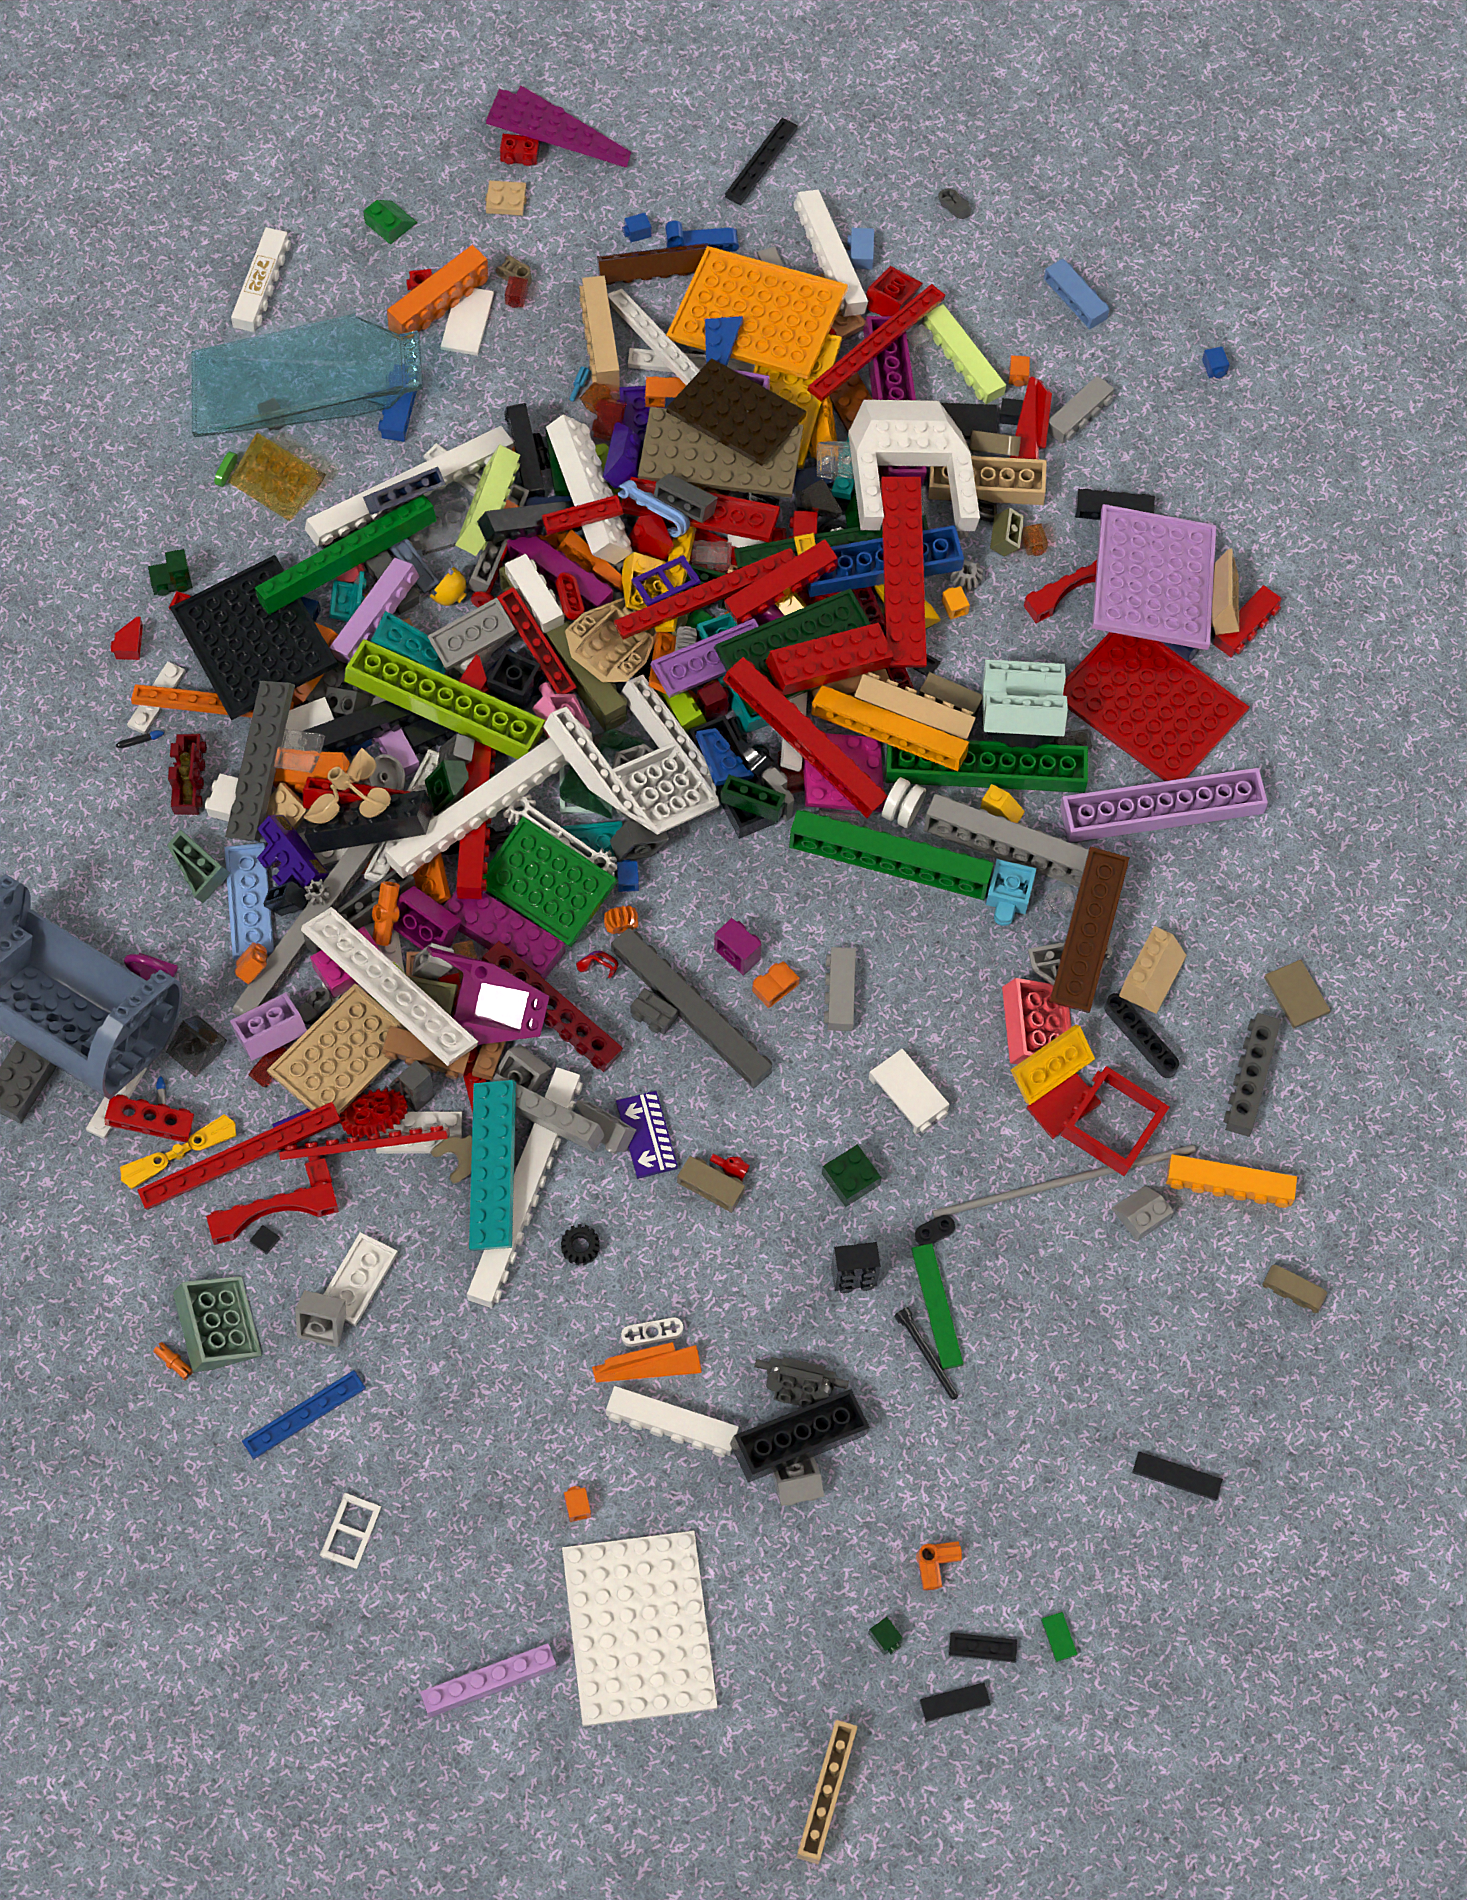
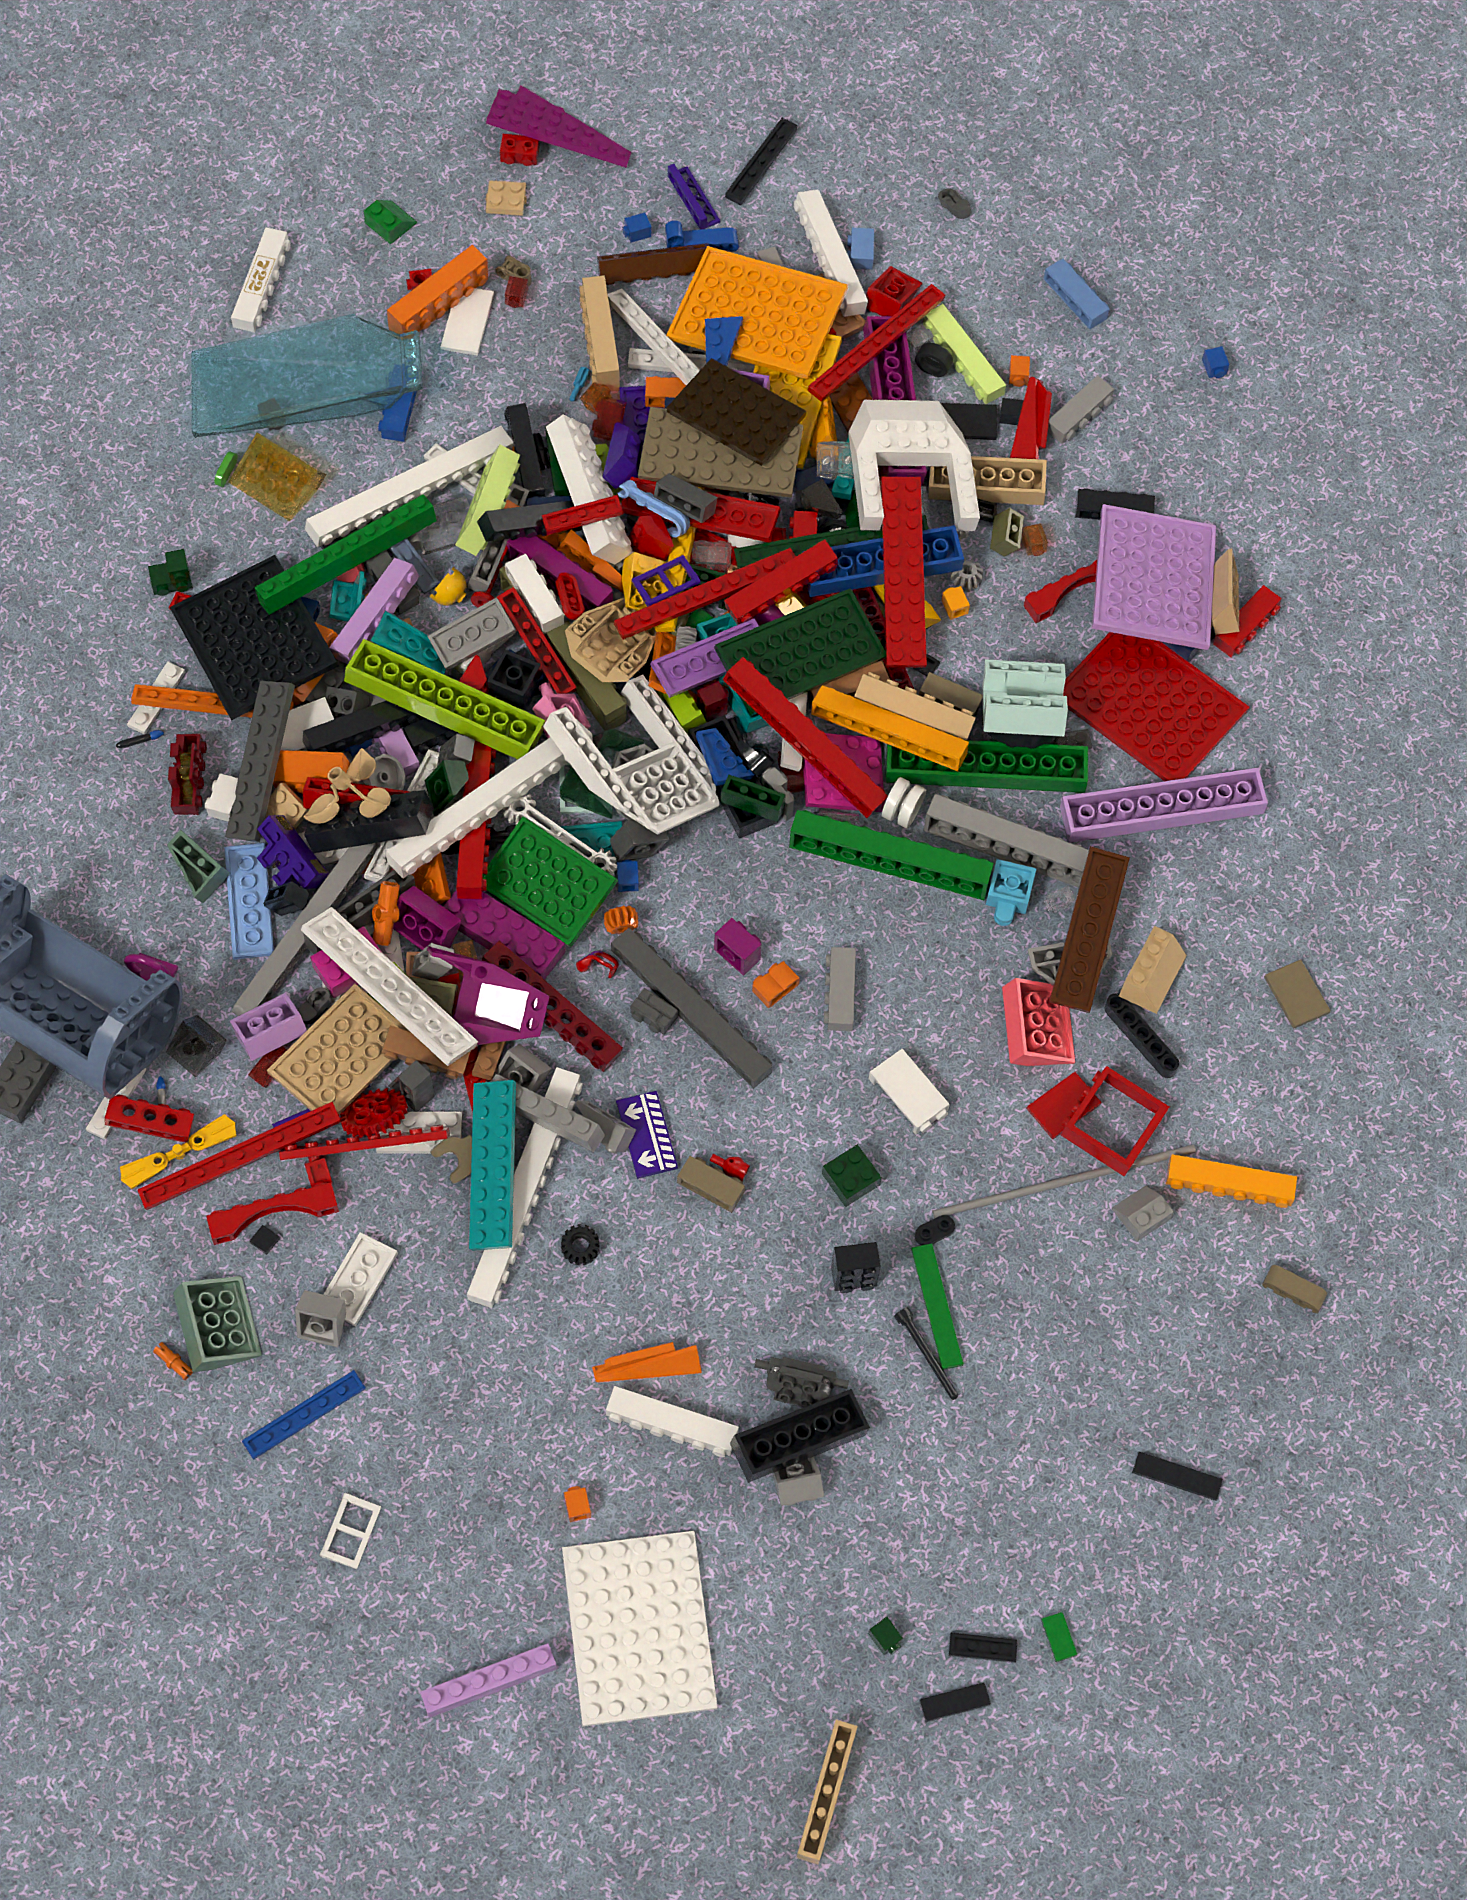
(128, 641): red slope -> none
(251, 962): orange brick -> none
(299, 751): clear slope -> none
(317, 898): light grey gear -> none
(404, 490): dark blue brick -> none
(656, 1324): white beam -> none
(691, 200): none -> dark purple fence
(804, 542): yellow tile -> none
(829, 659): red brick -> none
(936, 352): none -> black tyre
(941, 1554): orange piece -> none
(995, 443): dark tan beam -> none
(1001, 804): yellow slope -> none
(1052, 1064): yellow plate -> none
(1268, 1028): dark grey brick -> none

